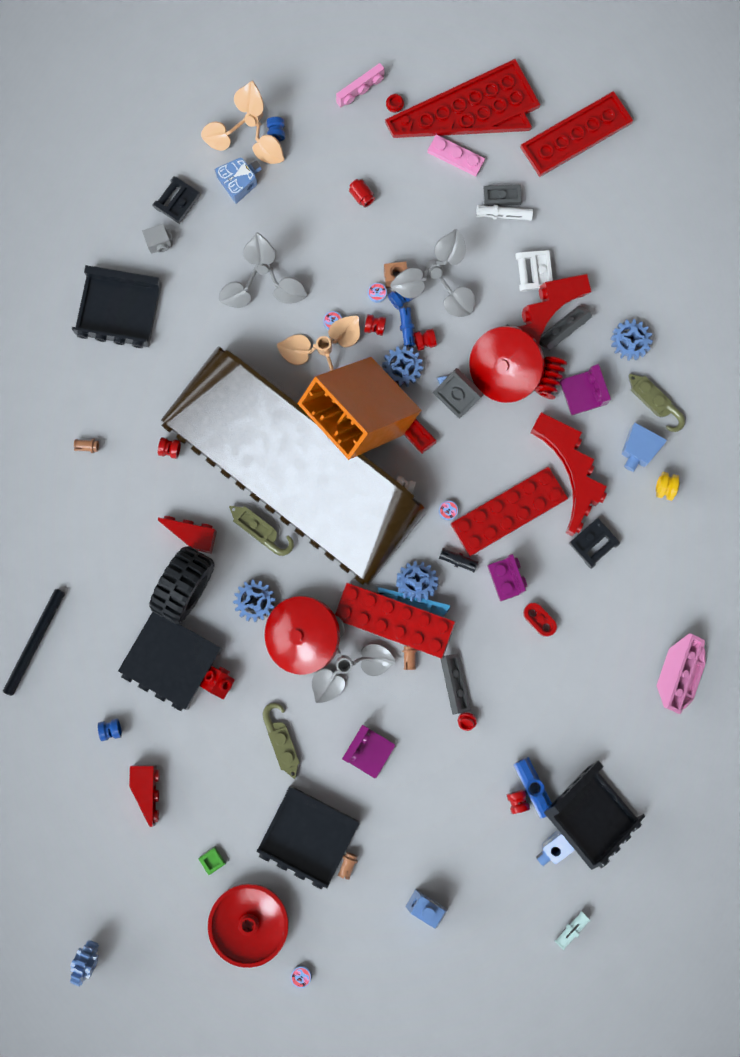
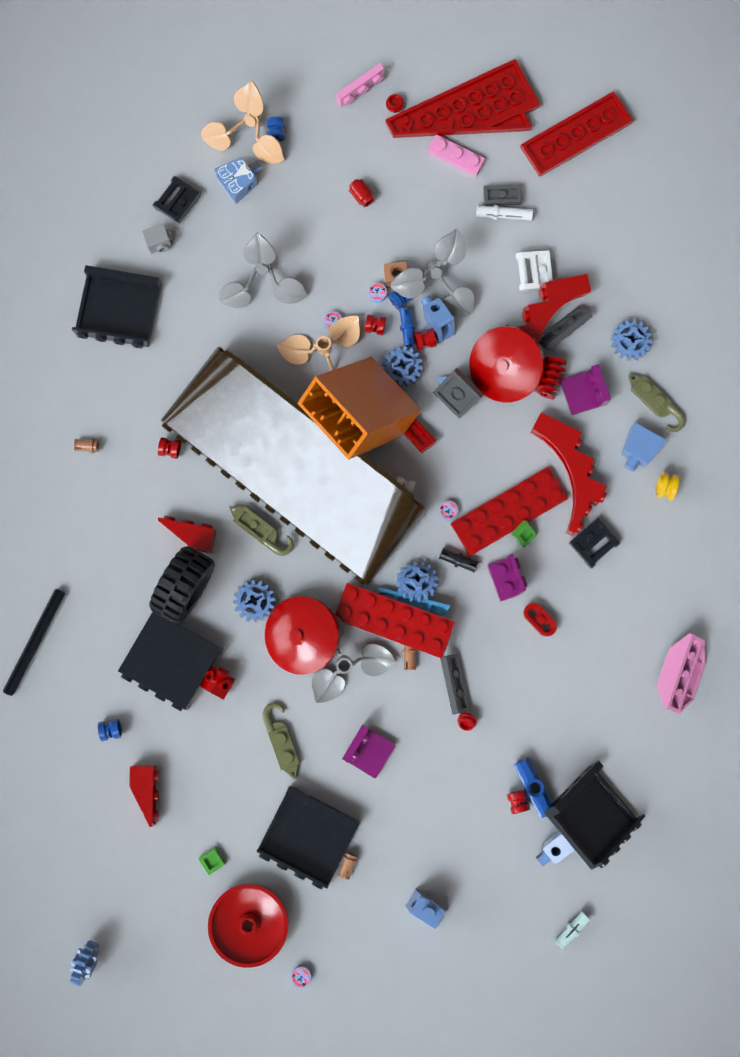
(438, 318): none -> medium blue torso
(524, 533): none -> bright green tile

